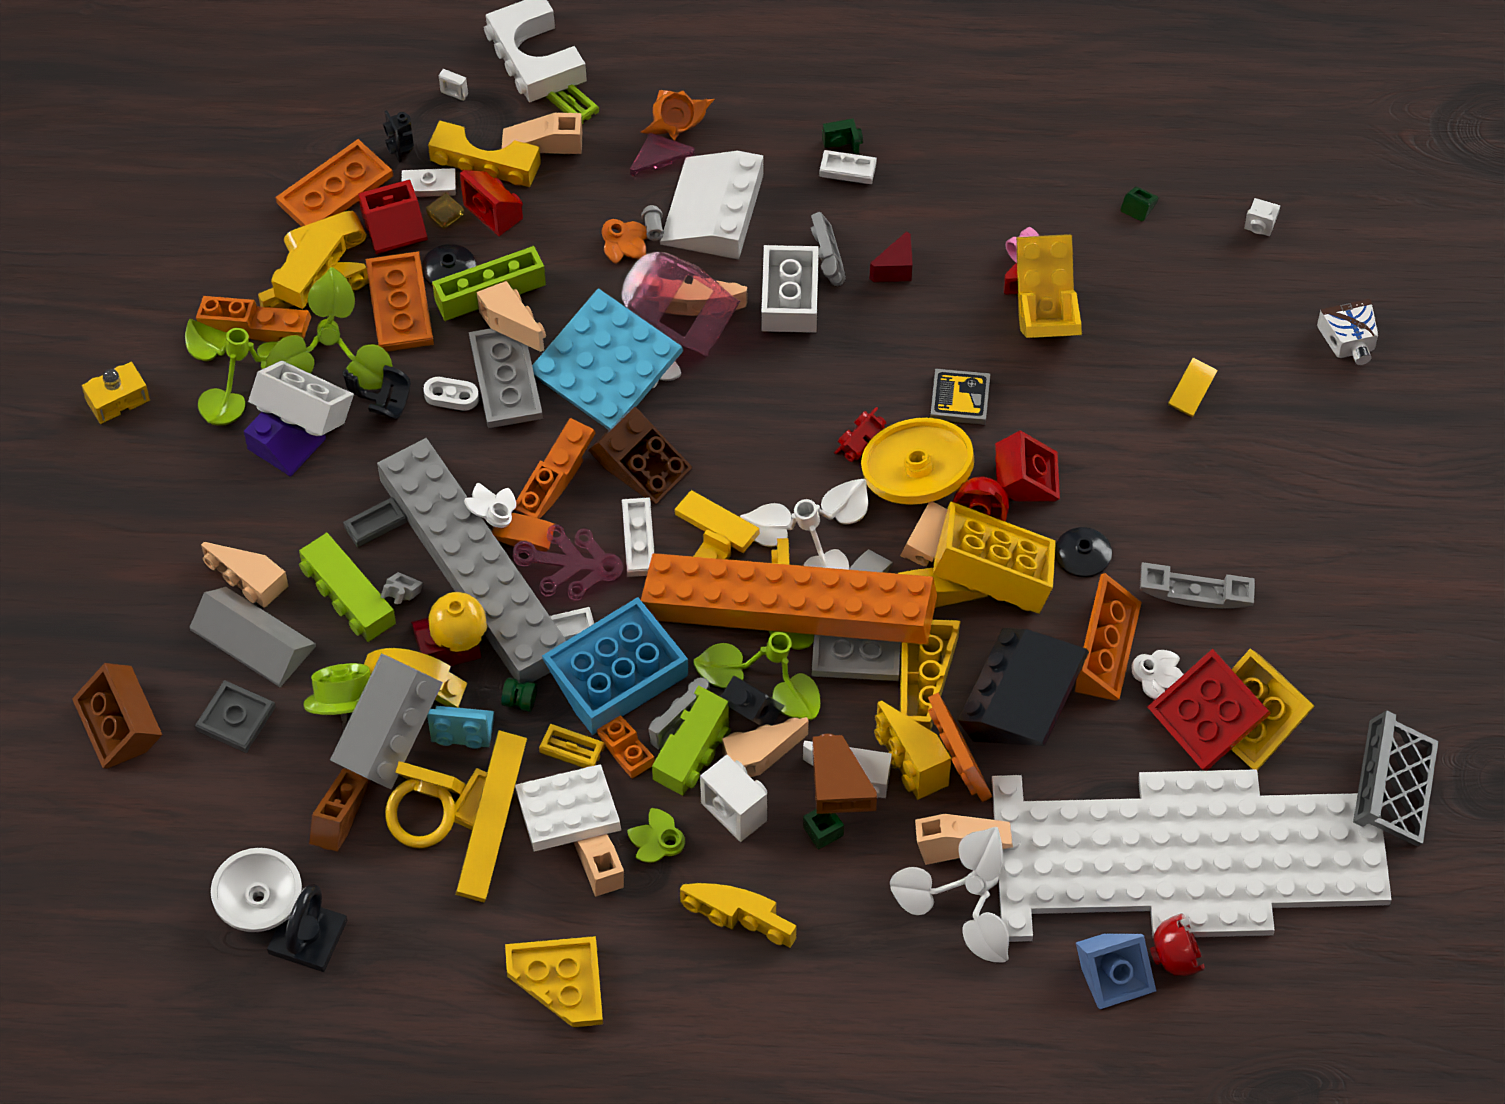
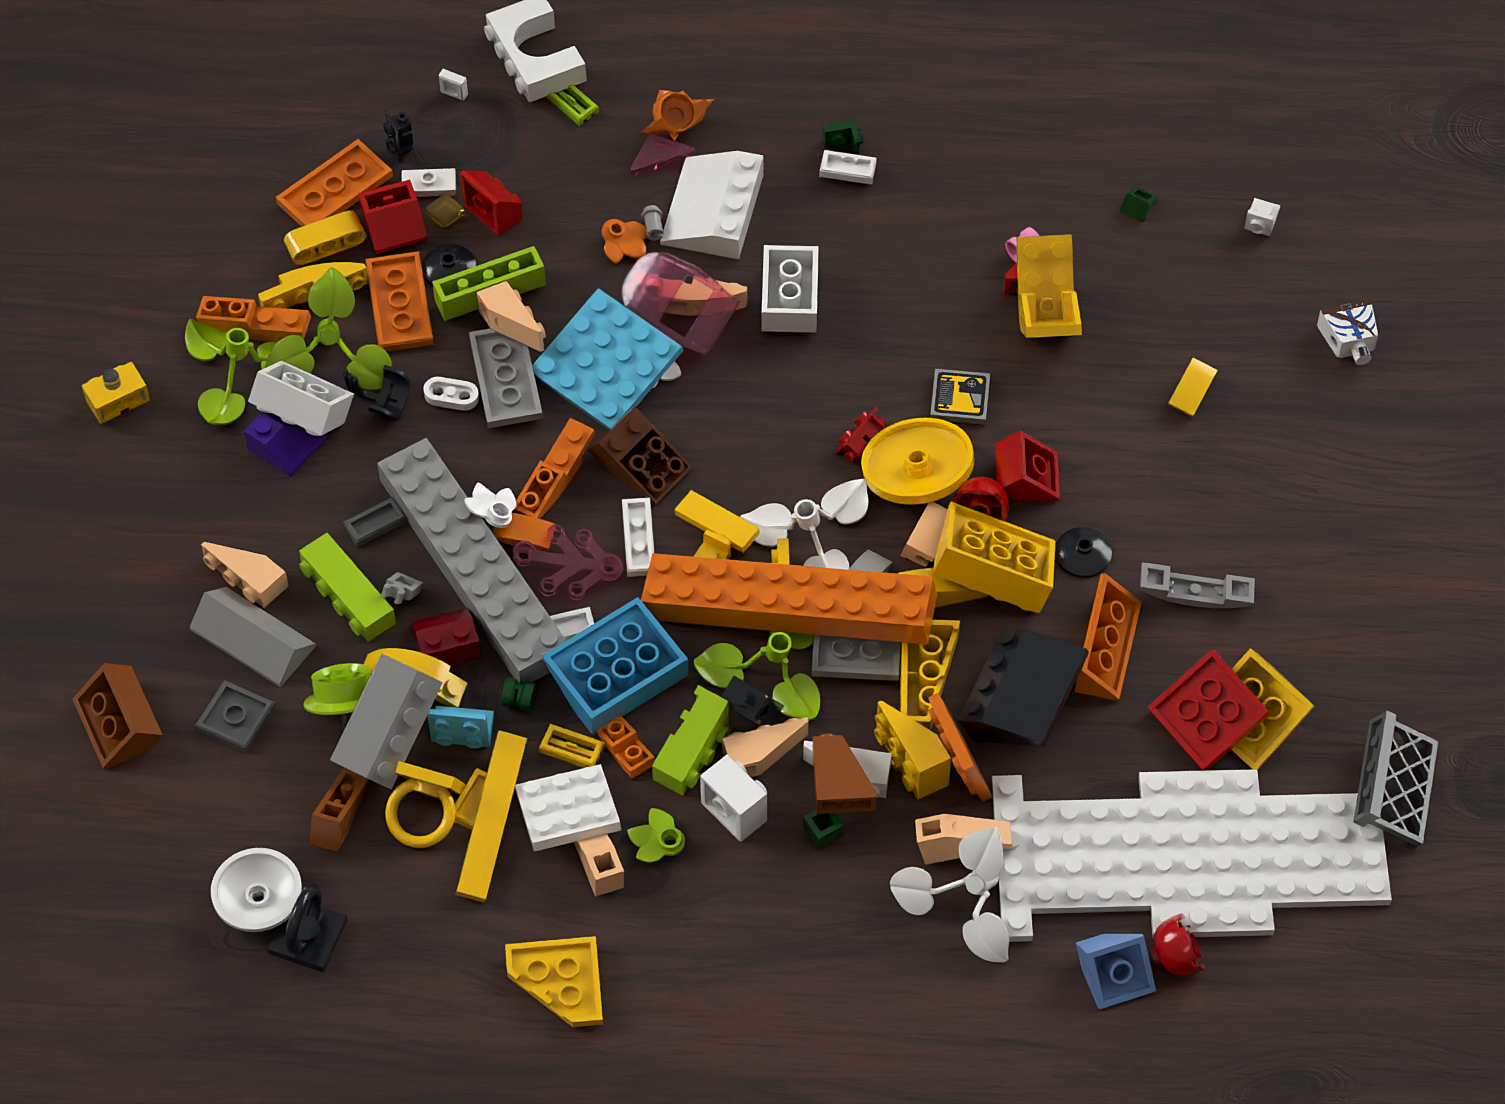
(310, 260): yellow brick -> none
(457, 621): yellow cylinder -> none
(514, 163): yellow arch -> none
(552, 133): light nougat slope -> none
(670, 721): light grey hinge -> none
(728, 904): yellow slope -> none
(828, 250): light grey hinge -> none
(894, 262): dark red slope -> none
(1161, 672): white plate -> none

